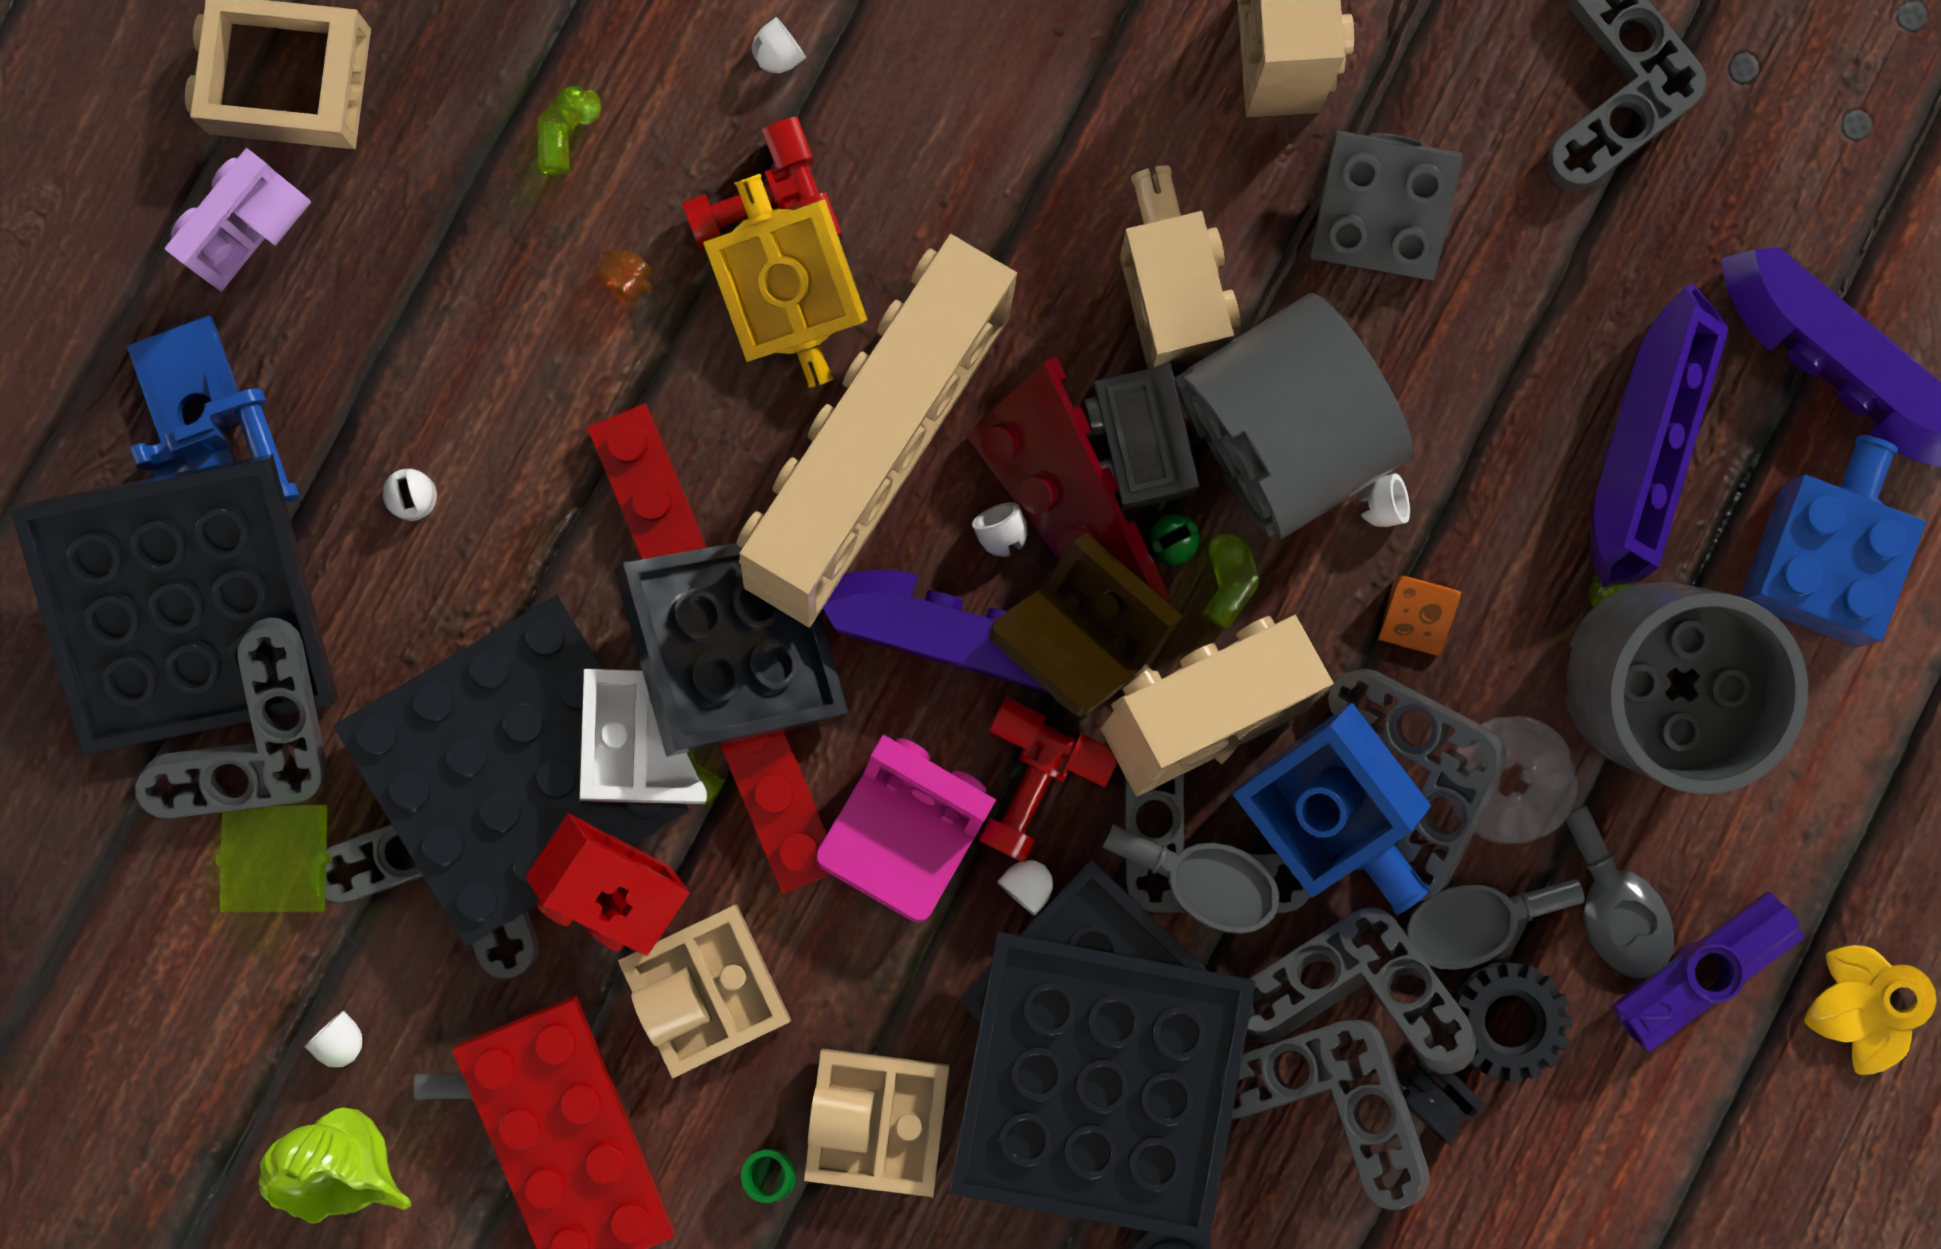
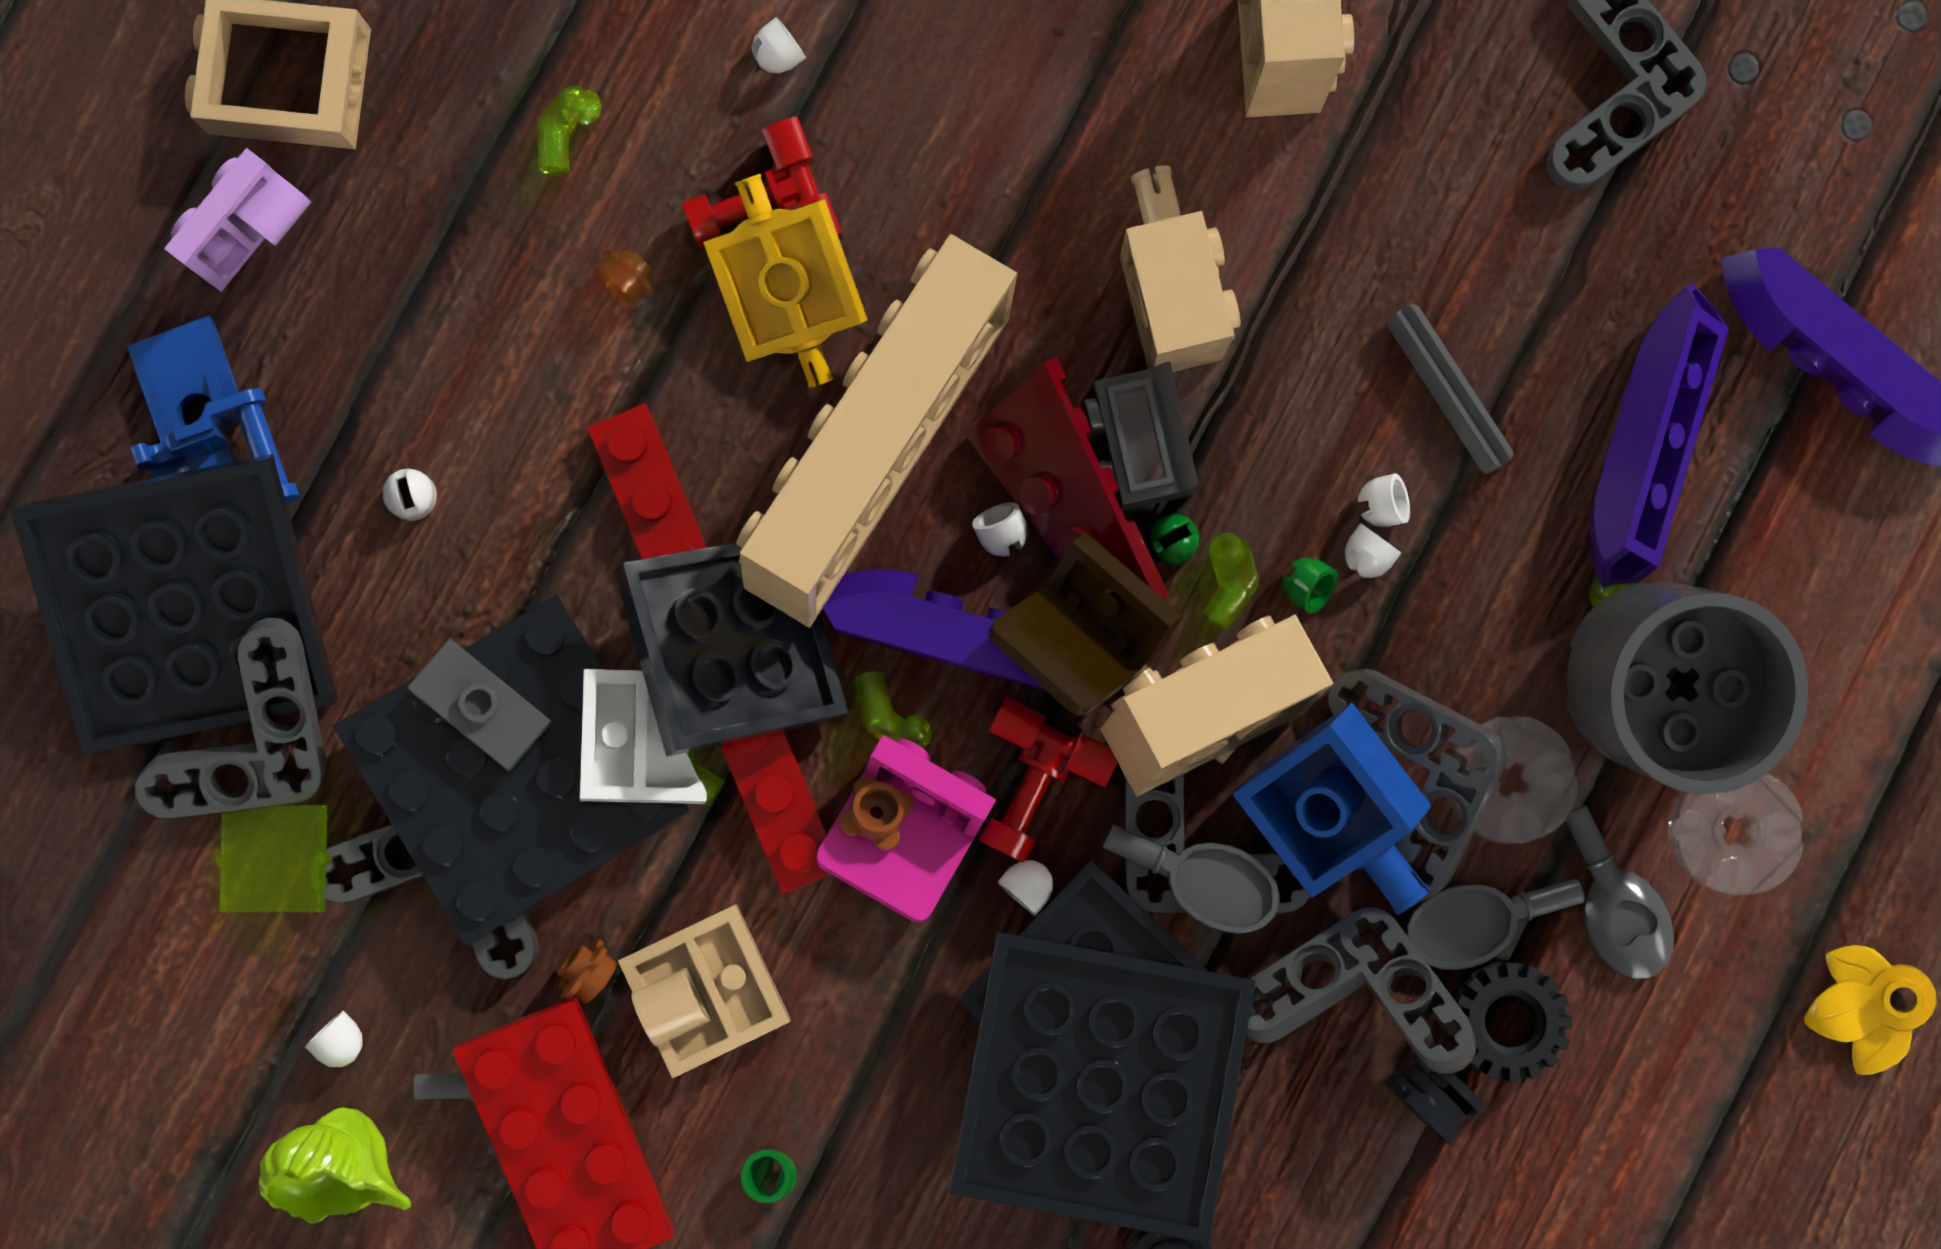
(479, 705): none -> dark grey plate
(586, 971): none -> dark orange plate
(606, 887): red brick -> none
(870, 795): none -> dark orange plate
(876, 1122): tan plate -> none
(879, 716): none -> clear neon green arm
(1296, 415): dark grey brick -> none
(1310, 584): none -> green hinge
(1332, 1073): dark grey beam -> none
(1369, 553): none -> white hinge
(1385, 204): dark grey plate -> none
(1419, 615): orange slope -> none
(1450, 388): none -> dark grey axle
(1734, 869): none -> clear plate
(1741, 948): dark purple piece -> none
(1836, 552): blue brick -> none

